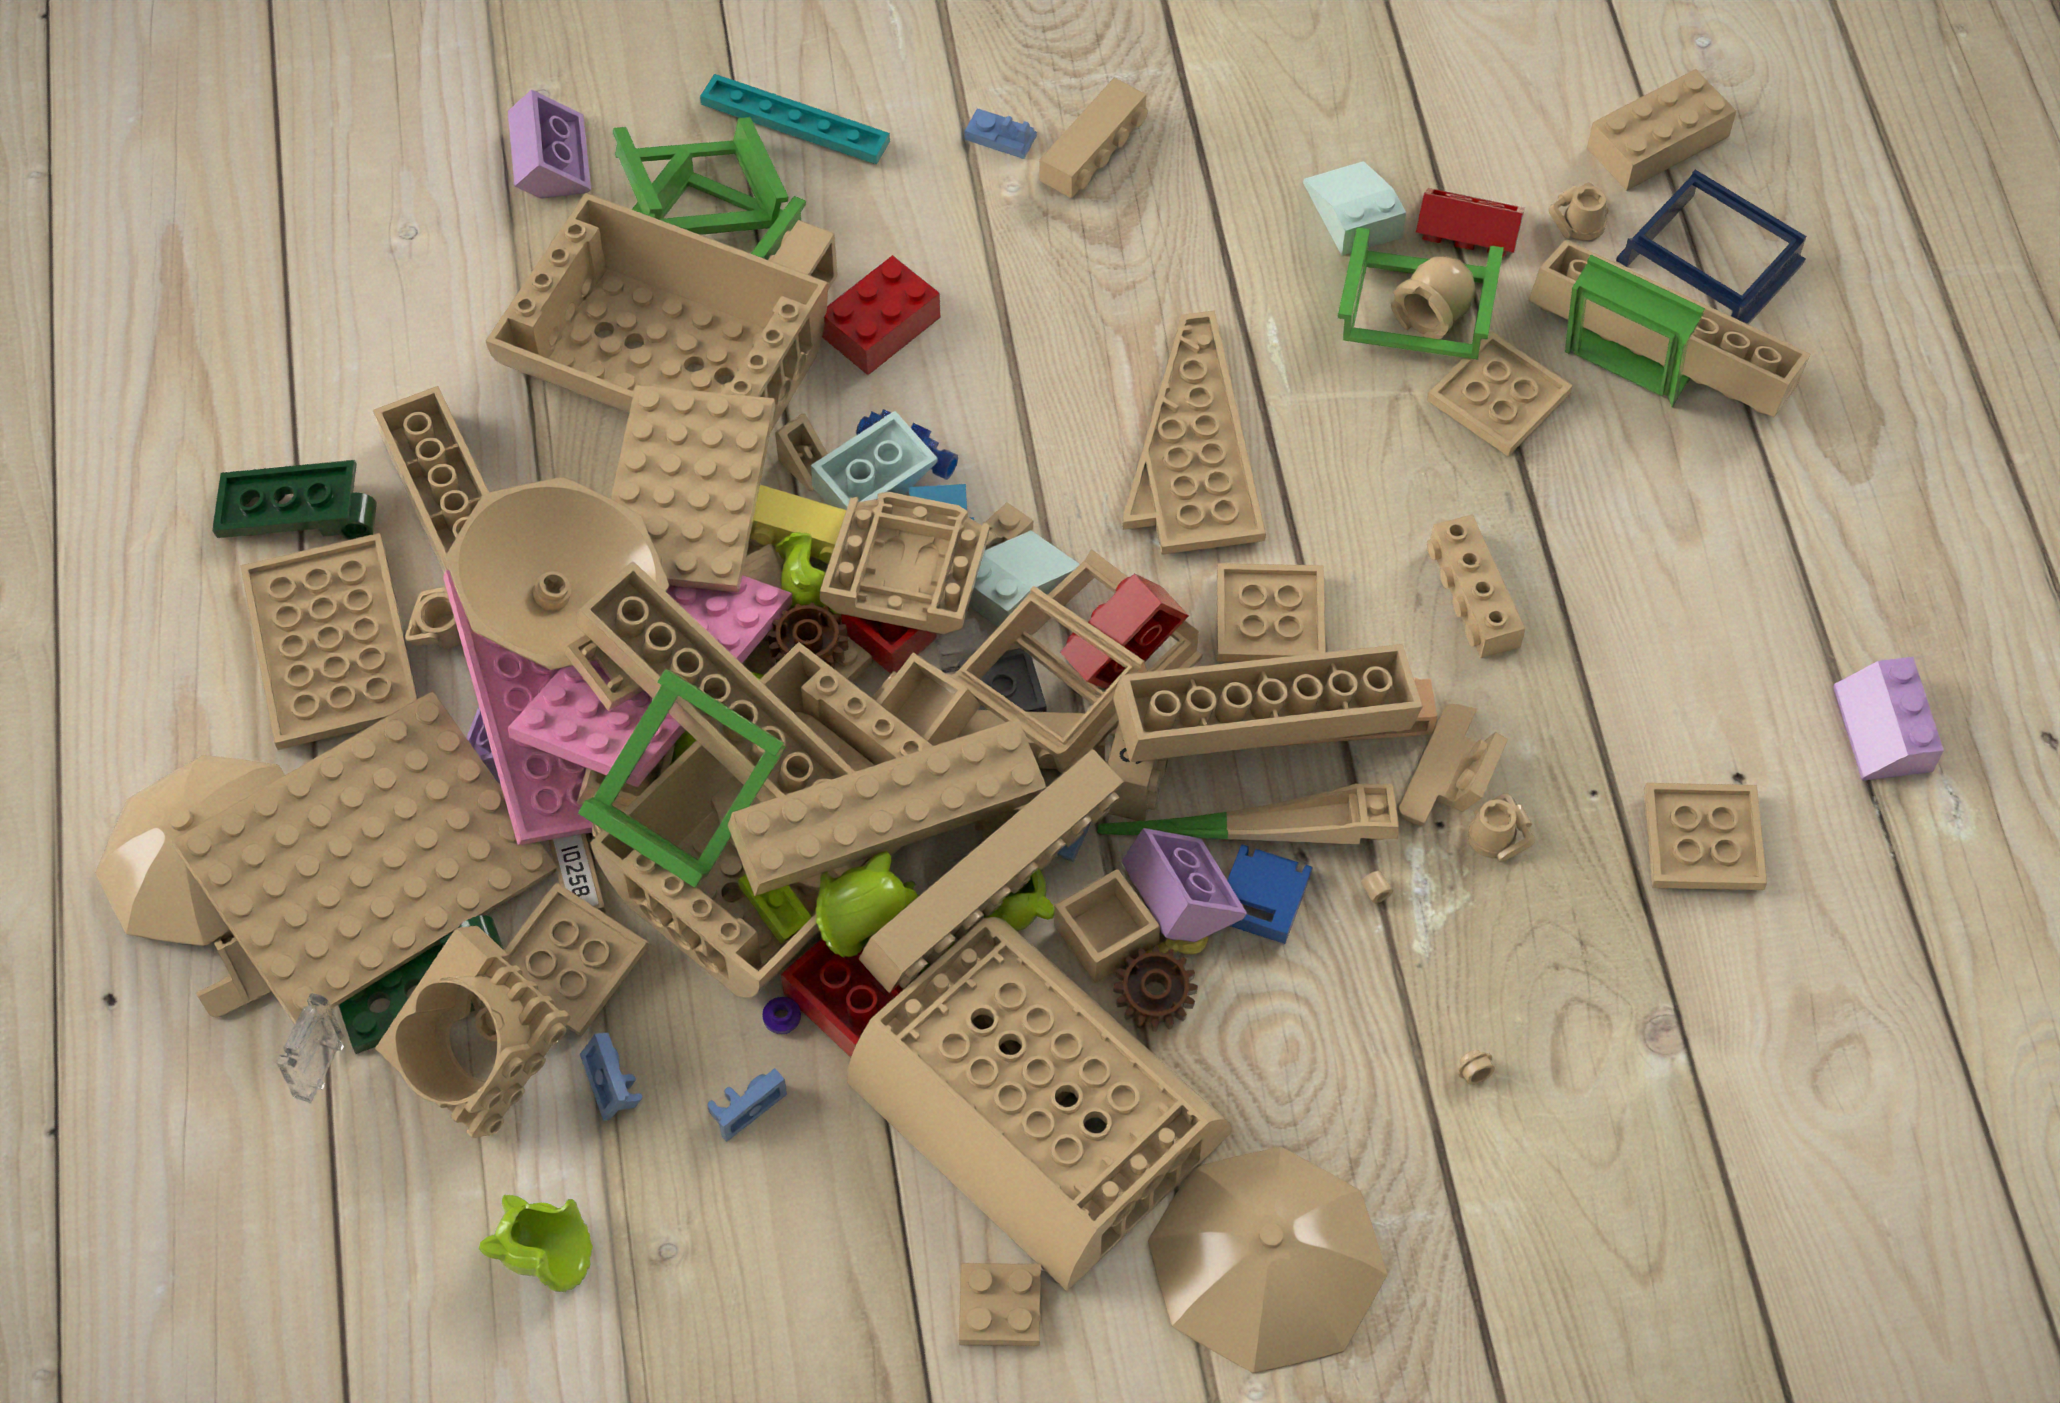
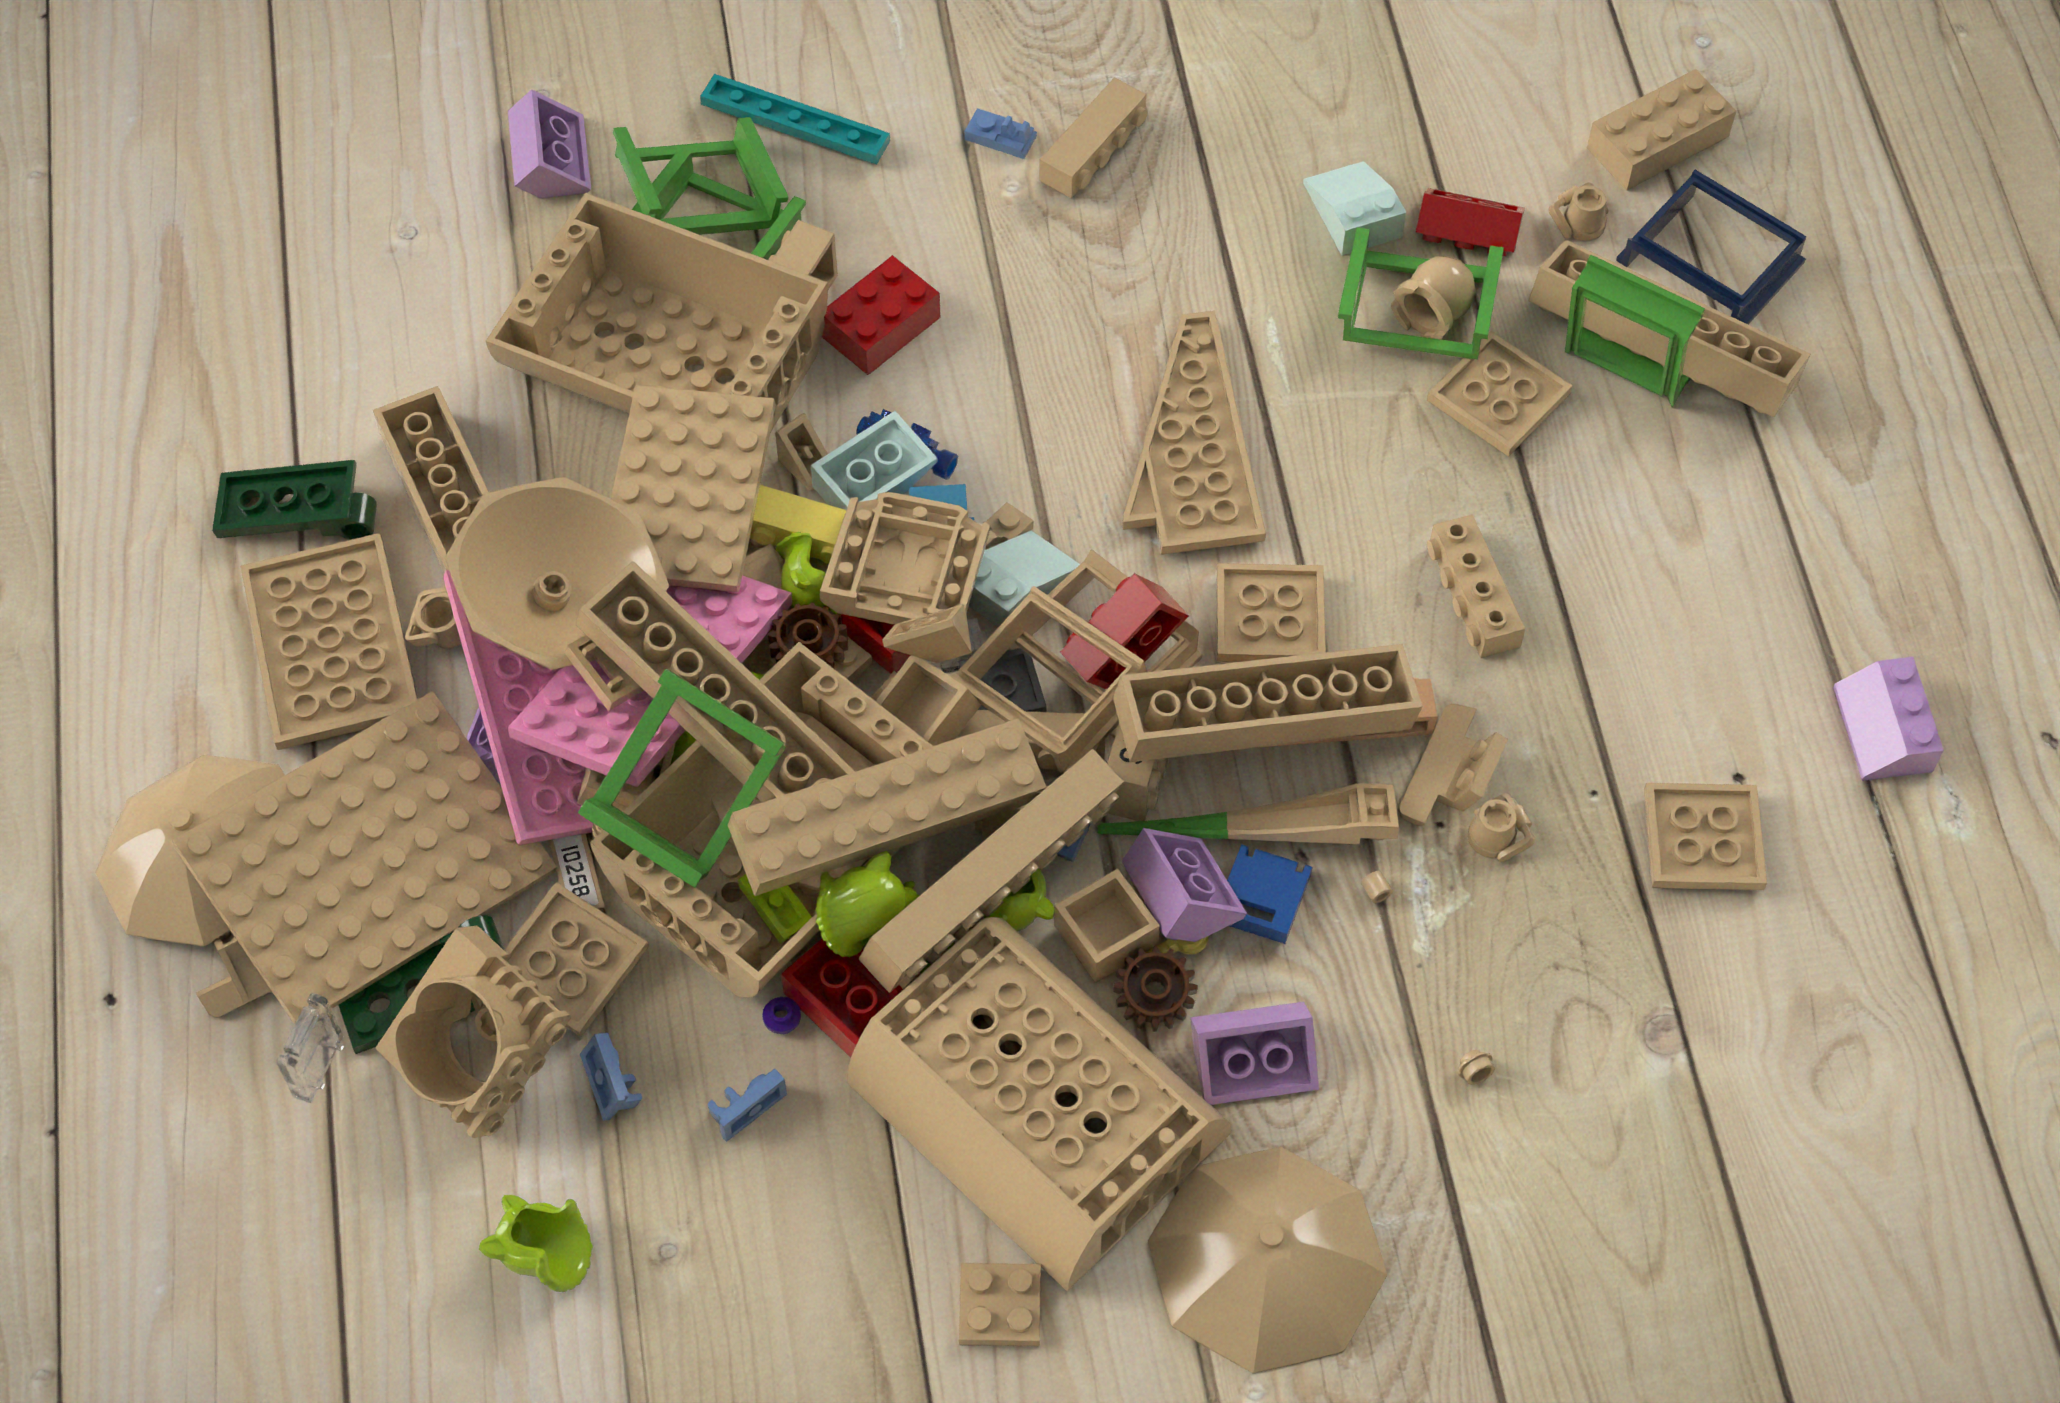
(932, 636): none -> tan slope
(1255, 1053): none -> lavender slope

